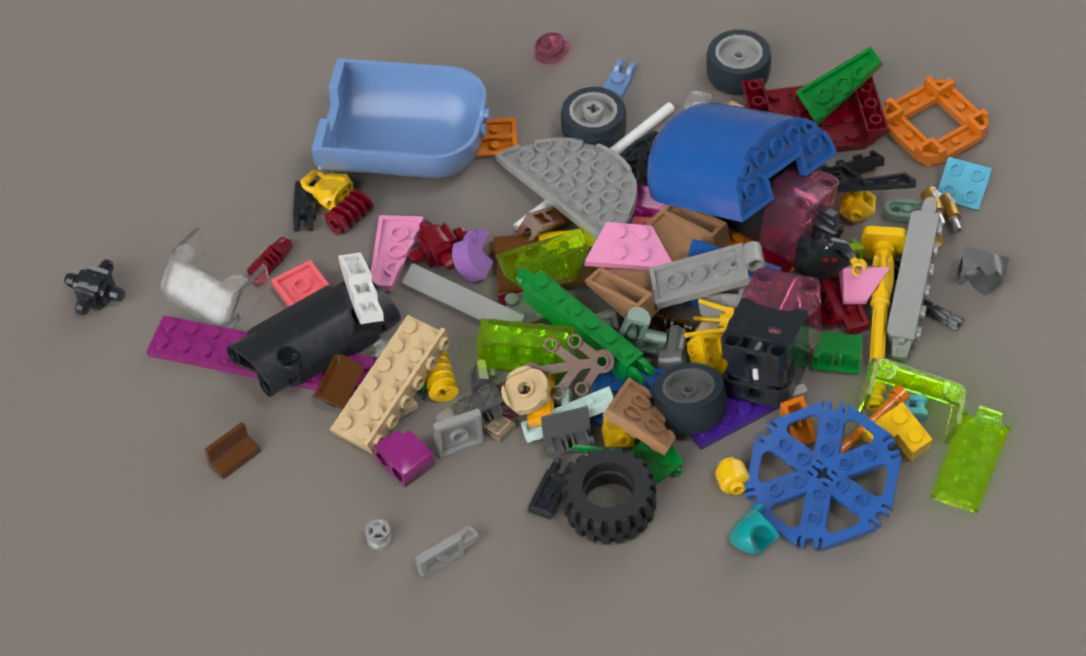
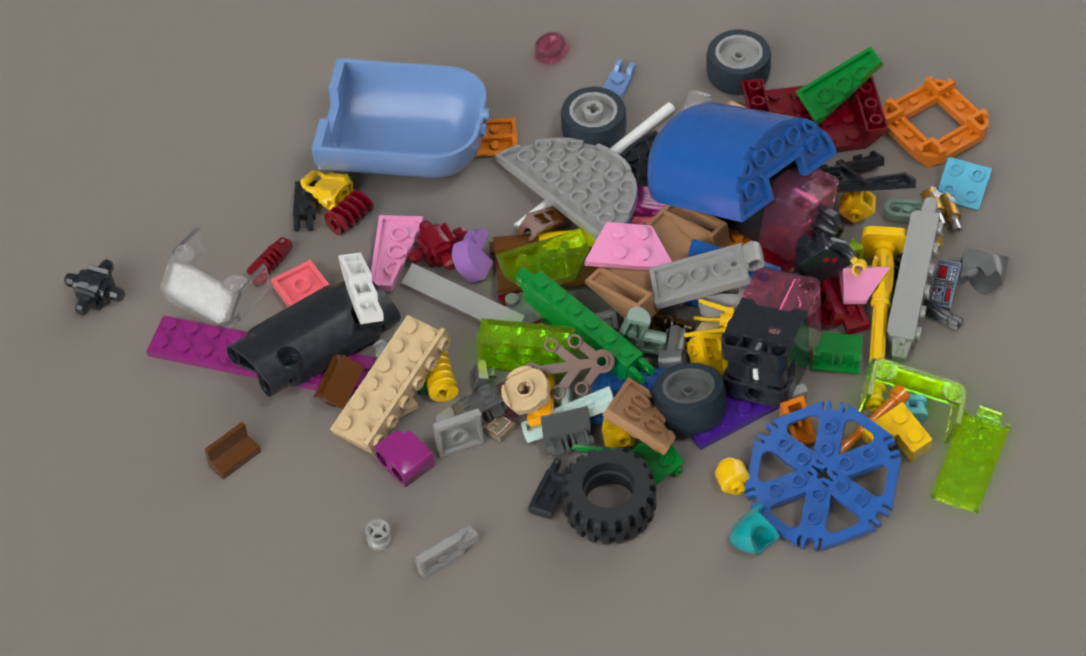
(945, 283): none -> slope

